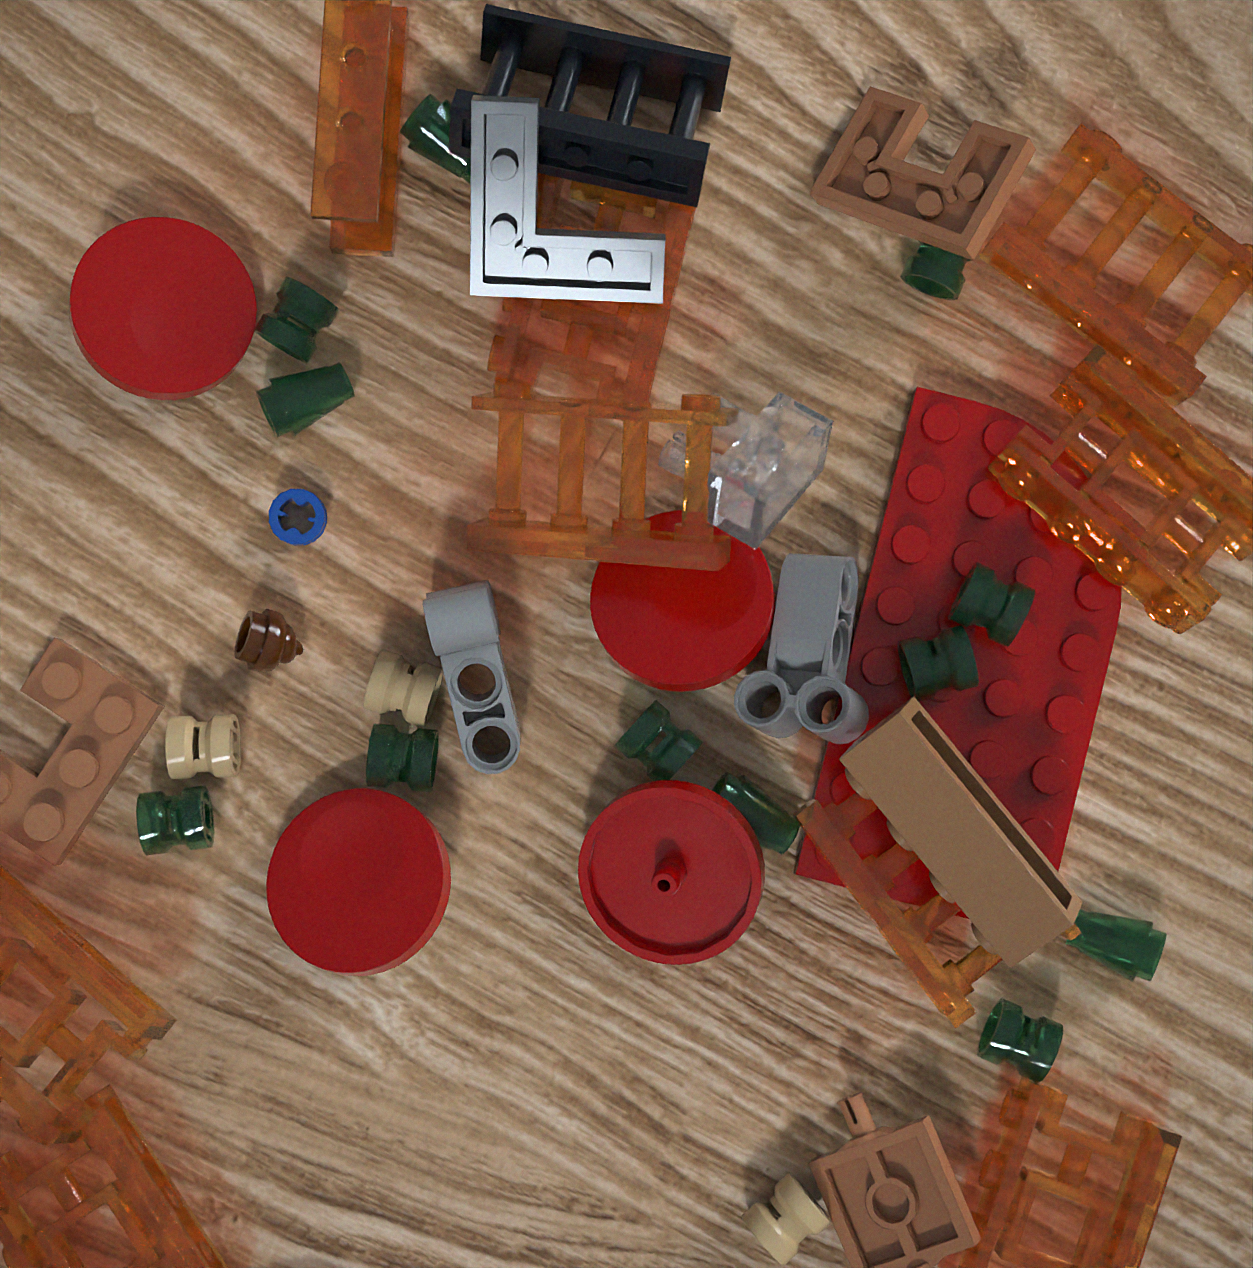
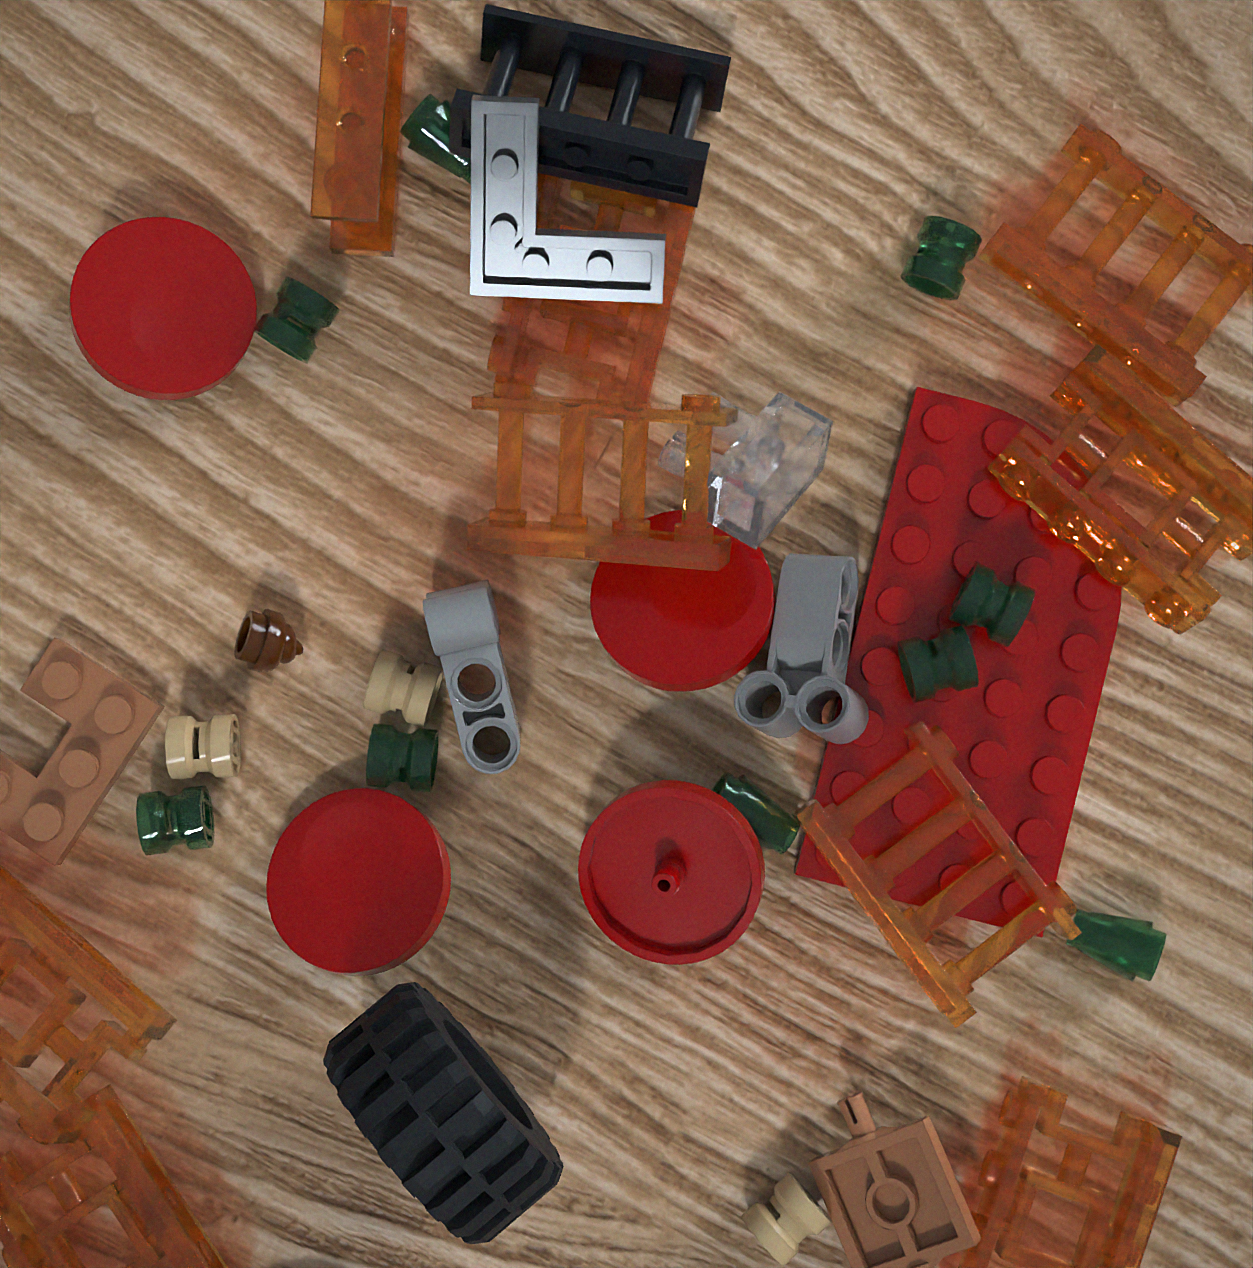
(293, 535): blue bush -> none
(303, 398): clear green cone -> none
(442, 1114): none -> black tyre
(669, 753): clear green wheel -> none
(945, 210): nougat plate -> none
(961, 834): medium nougat brick -> none
(1020, 1040): clear green wheel -> none

